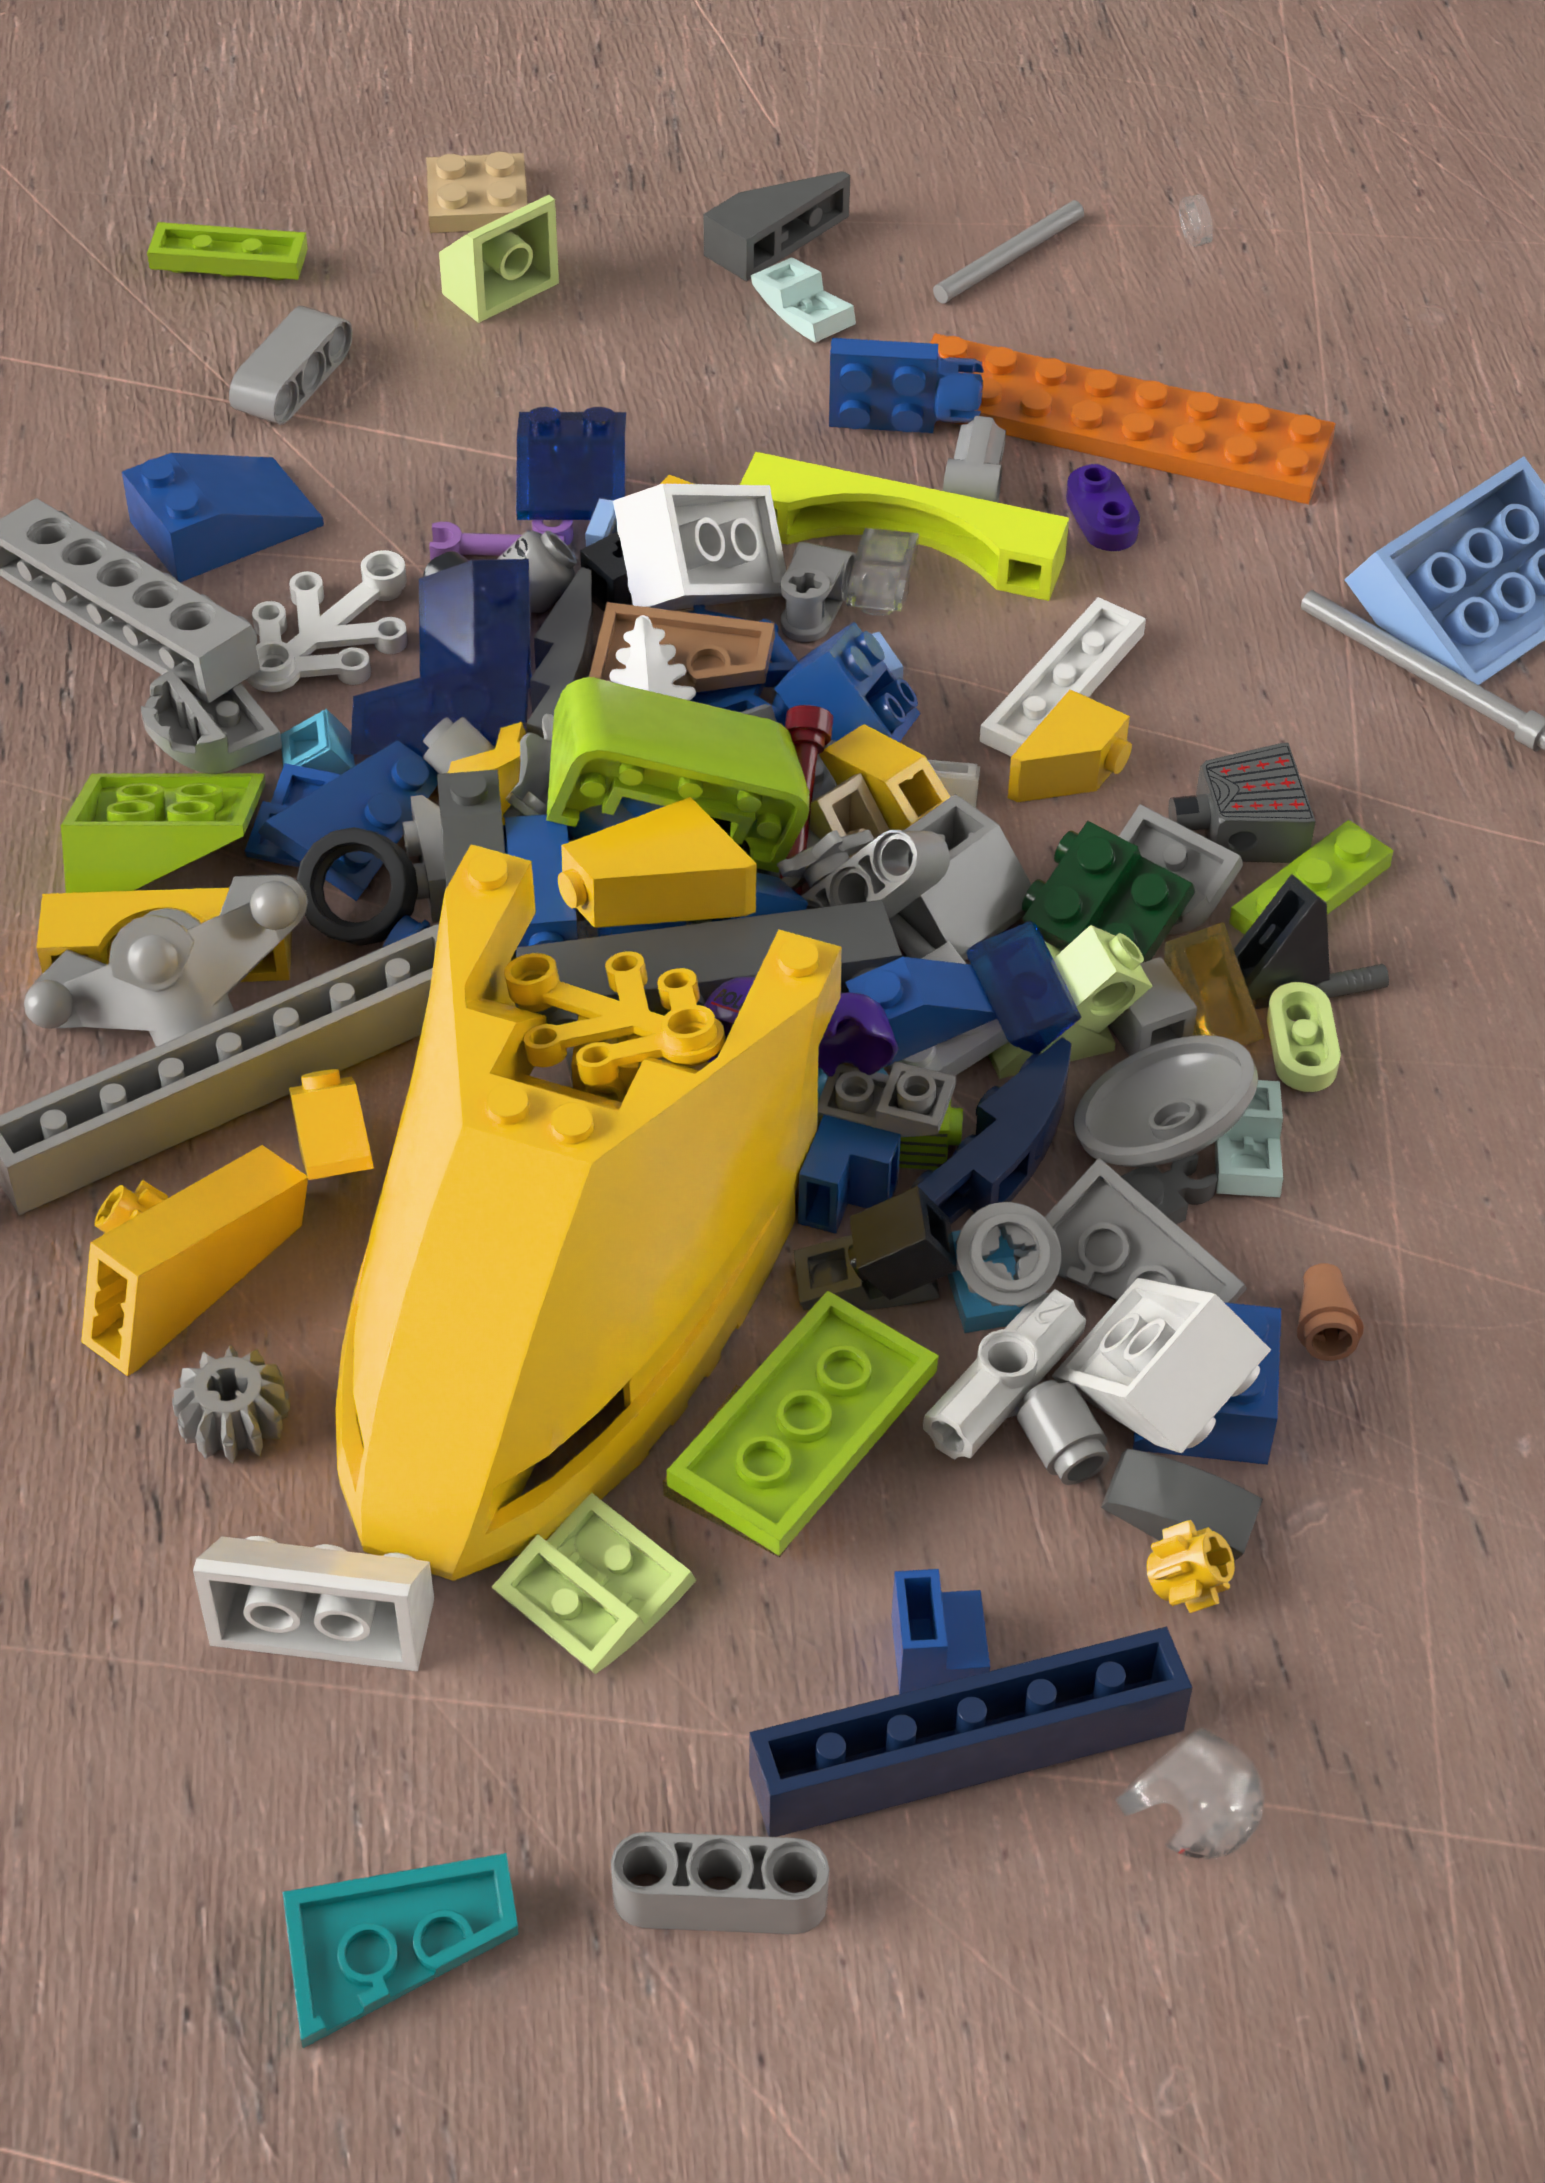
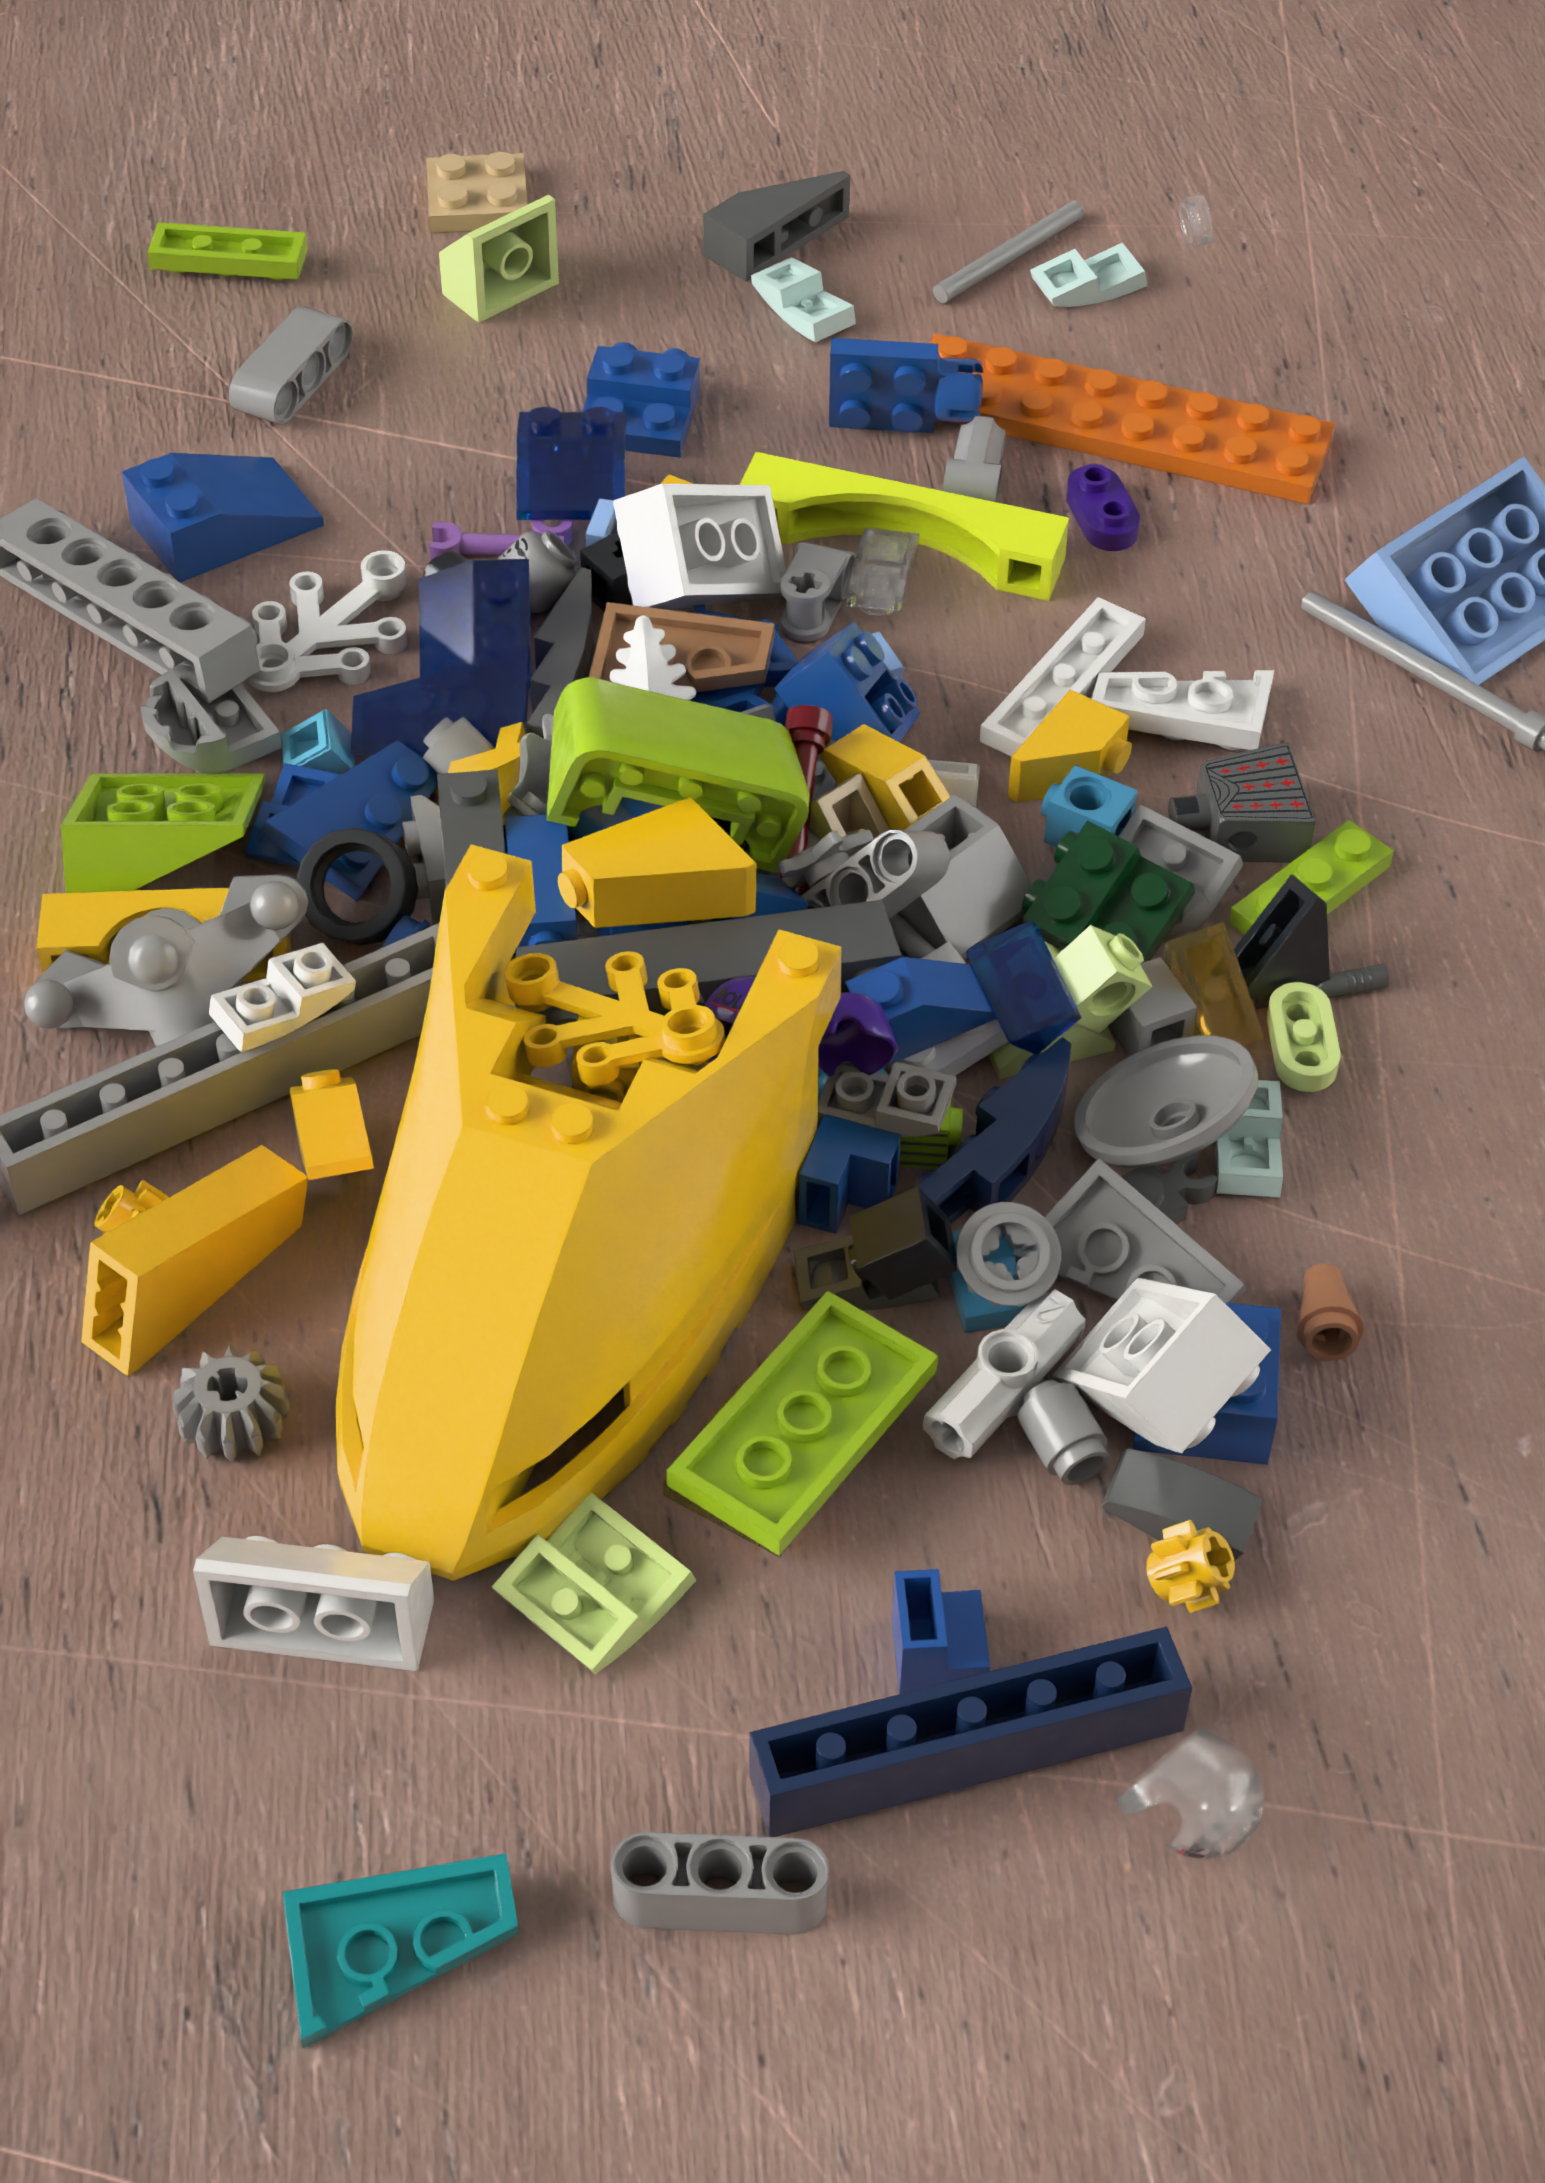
(292, 994): none -> white slope
(652, 389): none -> blue plate
(1081, 282): none -> light aqua slope
(1083, 798): none -> dark azure brick
(1200, 710): none -> white wing

